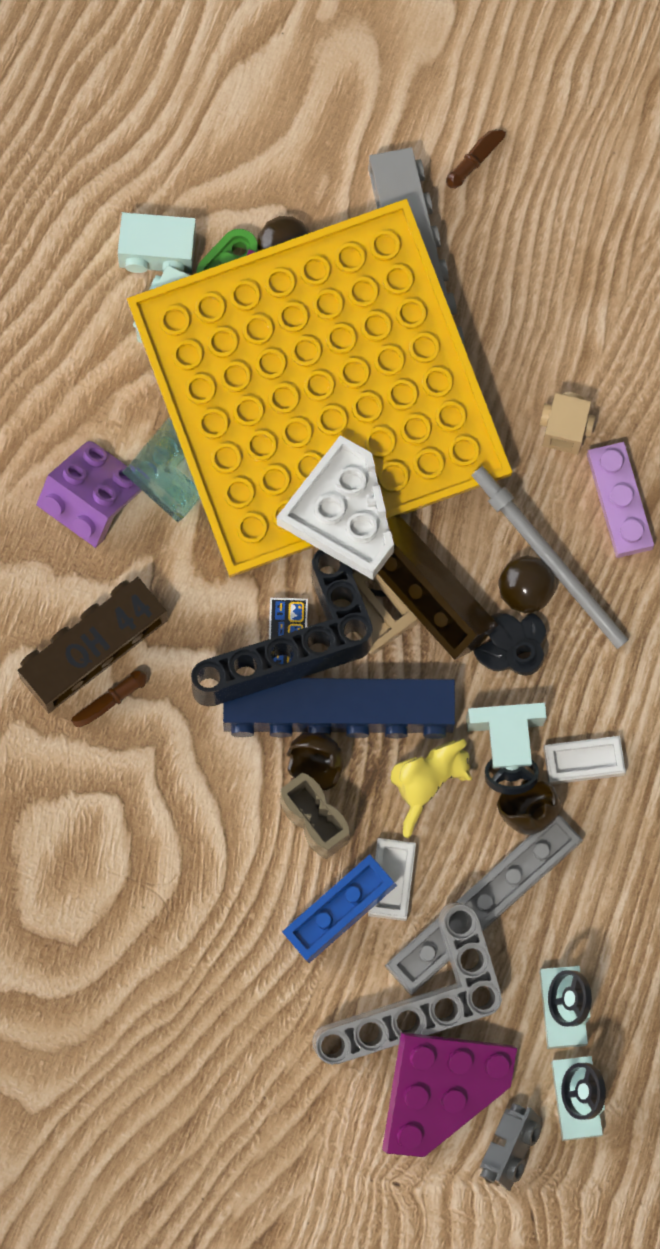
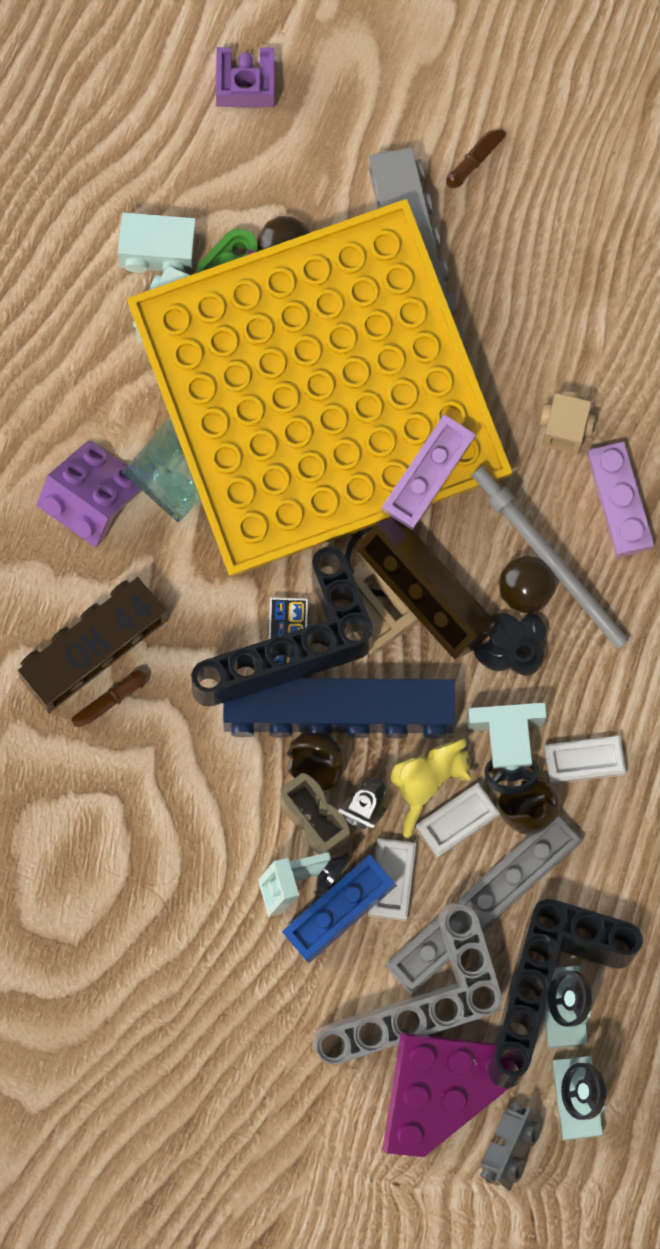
(231, 80): none -> medium lavender brick
(279, 883): none -> light aqua piece
(342, 509): white plate -> none
(364, 807): none -> dark grey hinge
(428, 472): none -> lavender plate
(457, 820): none -> white tile
(539, 976): none -> black beam

